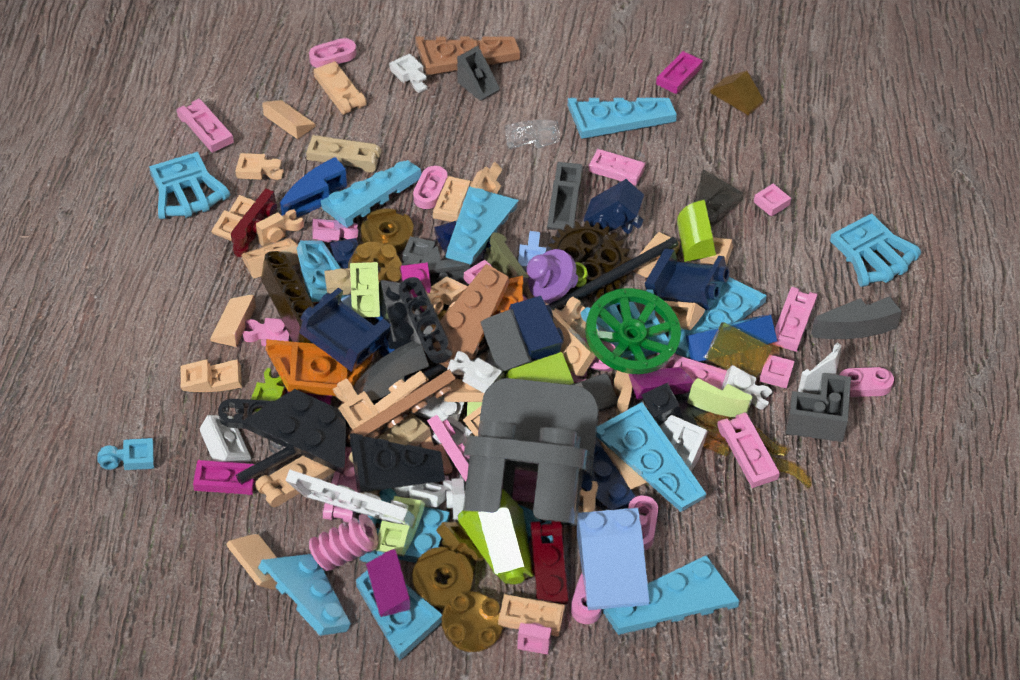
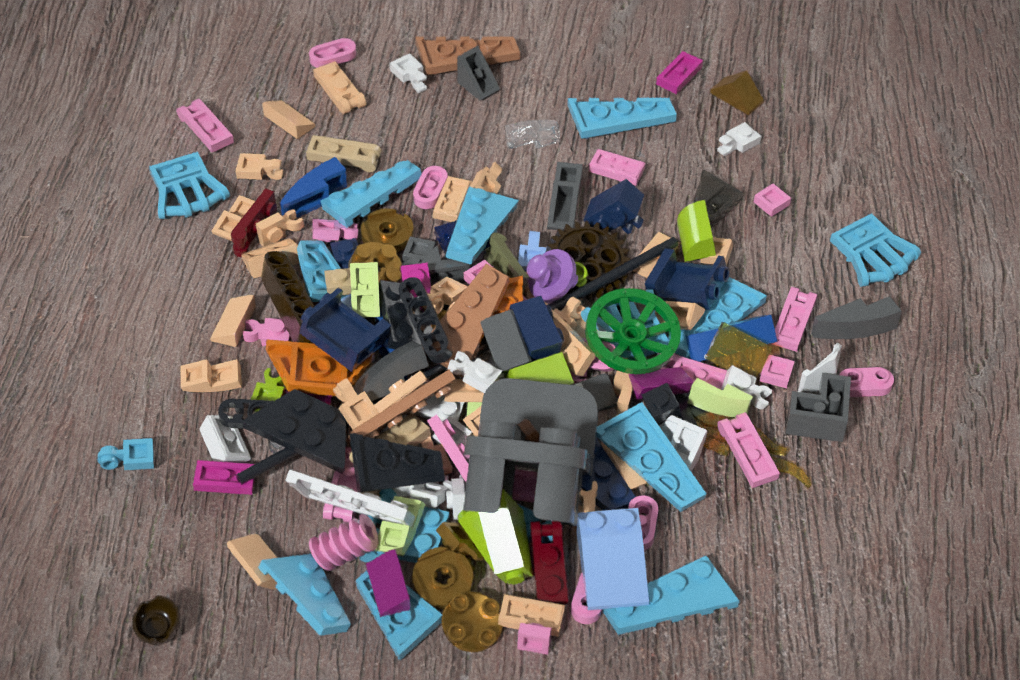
(156, 620): none -> dark brown hair
(304, 465): light nougat plate -> none
(528, 431): none -> reddish brown tile
(739, 138): none -> white plate

